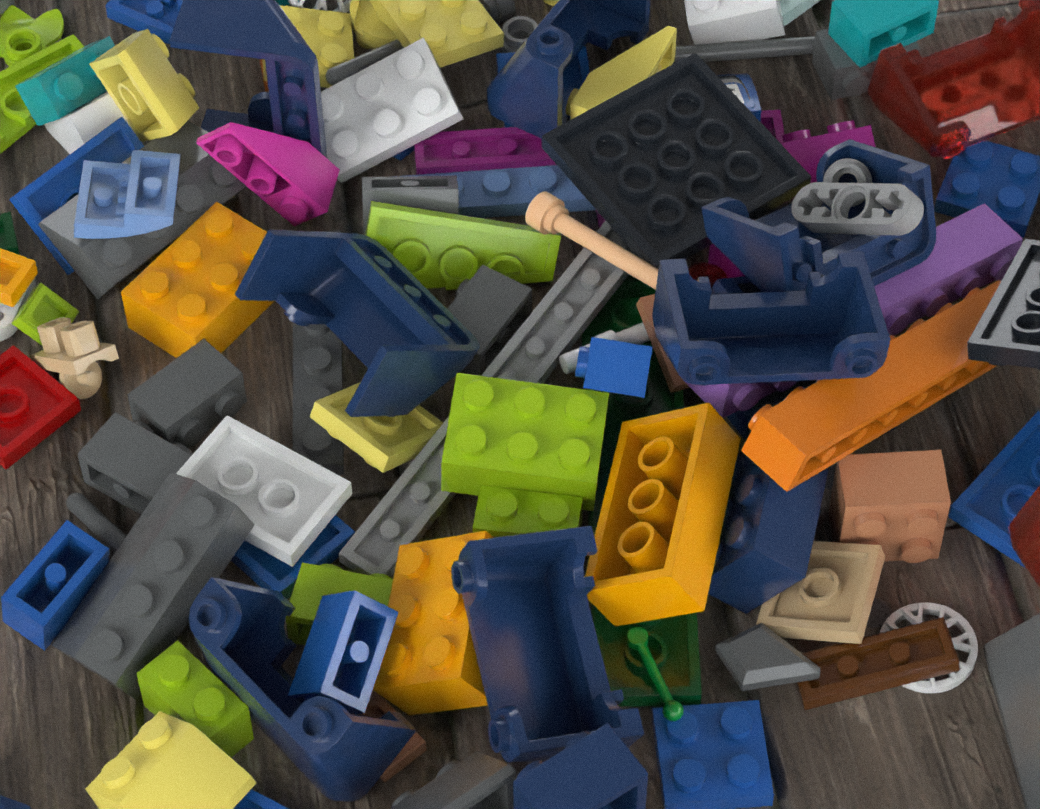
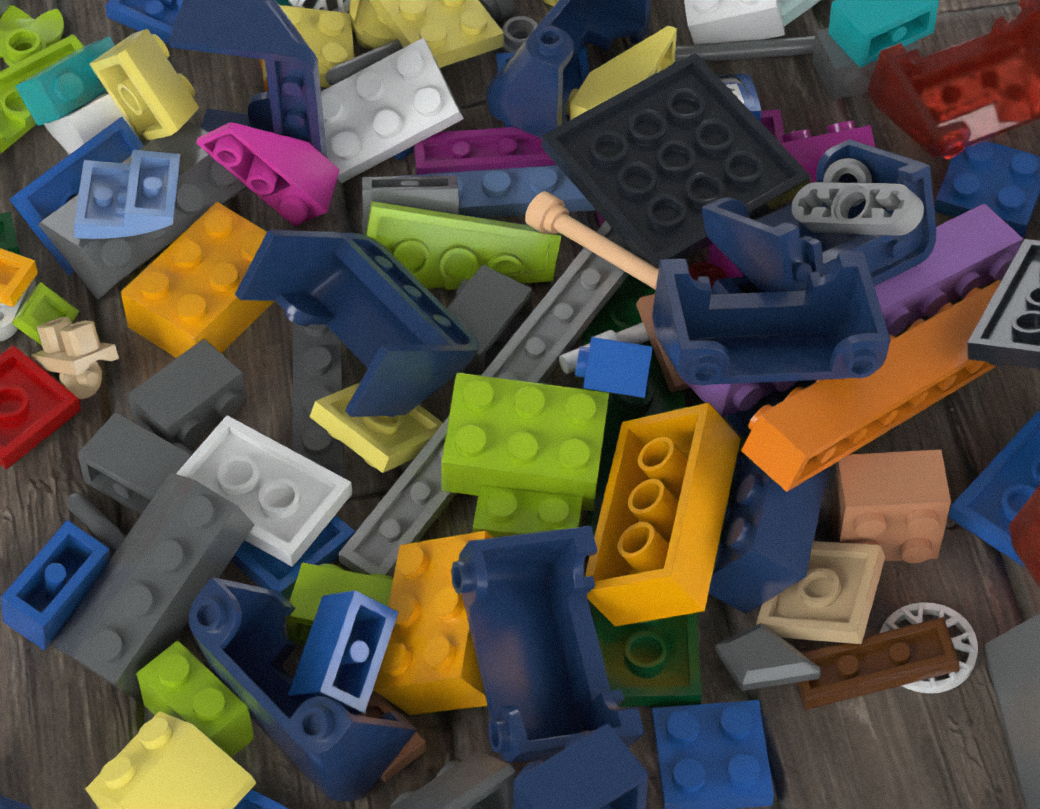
(637, 640): green hinge -> none

